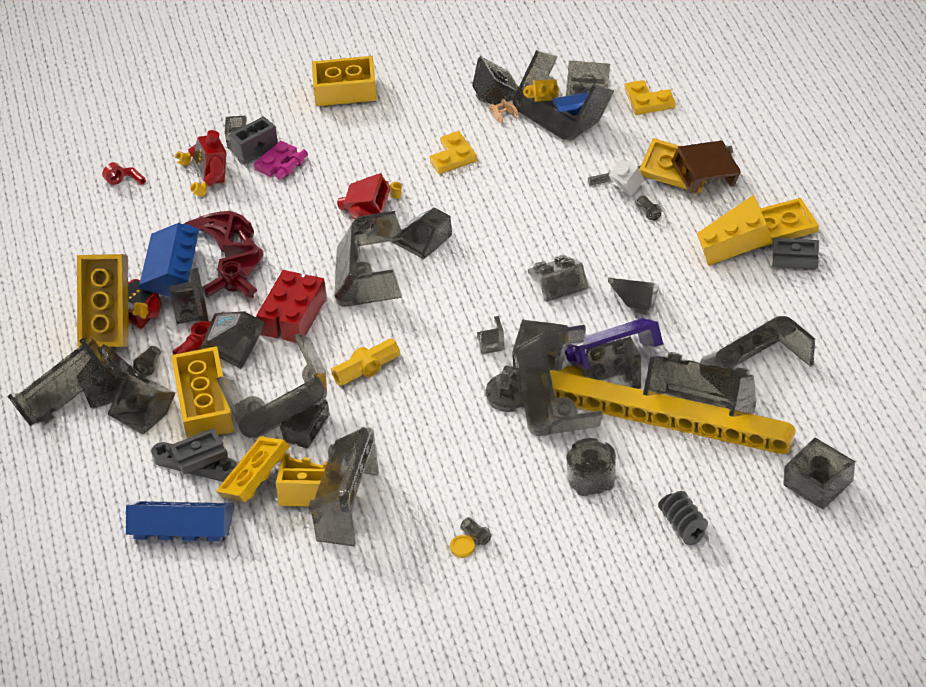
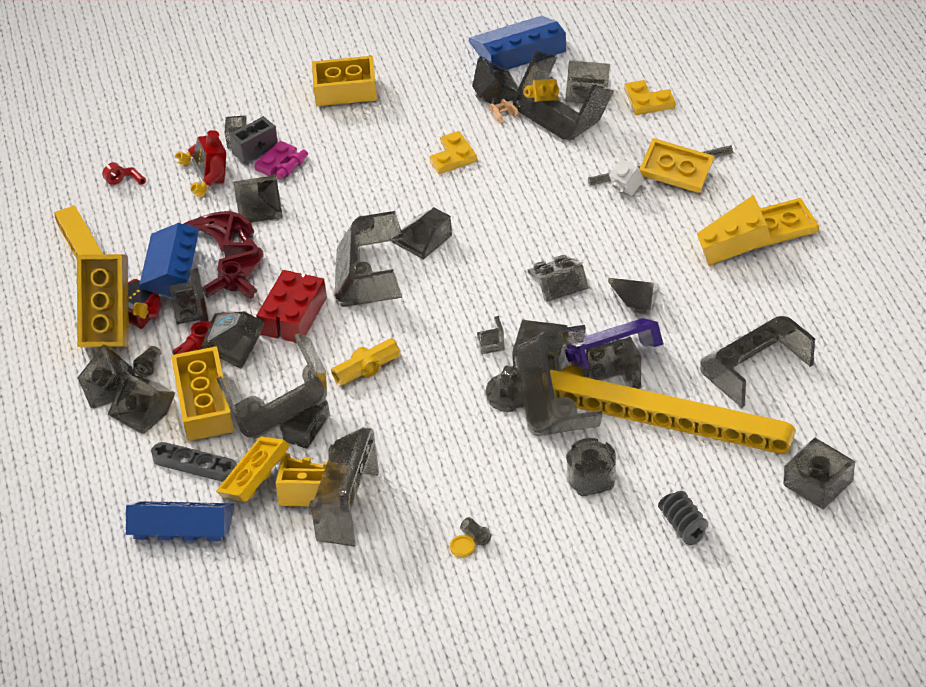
(62, 383): clear smoke windscreen -> none
(76, 232): none -> yellow beam
(198, 451): dark grey plate -> none
(258, 198): none -> clear smoke slope
(369, 196): red torso -> none
(517, 42): none -> blue slope
(570, 103): blue slope -> none
(651, 210): clear smoke pin -> none
(701, 383): clear smoke windscreen -> none
(705, 162): reddish brown panel -> none
(795, 253): dark grey plate -> none

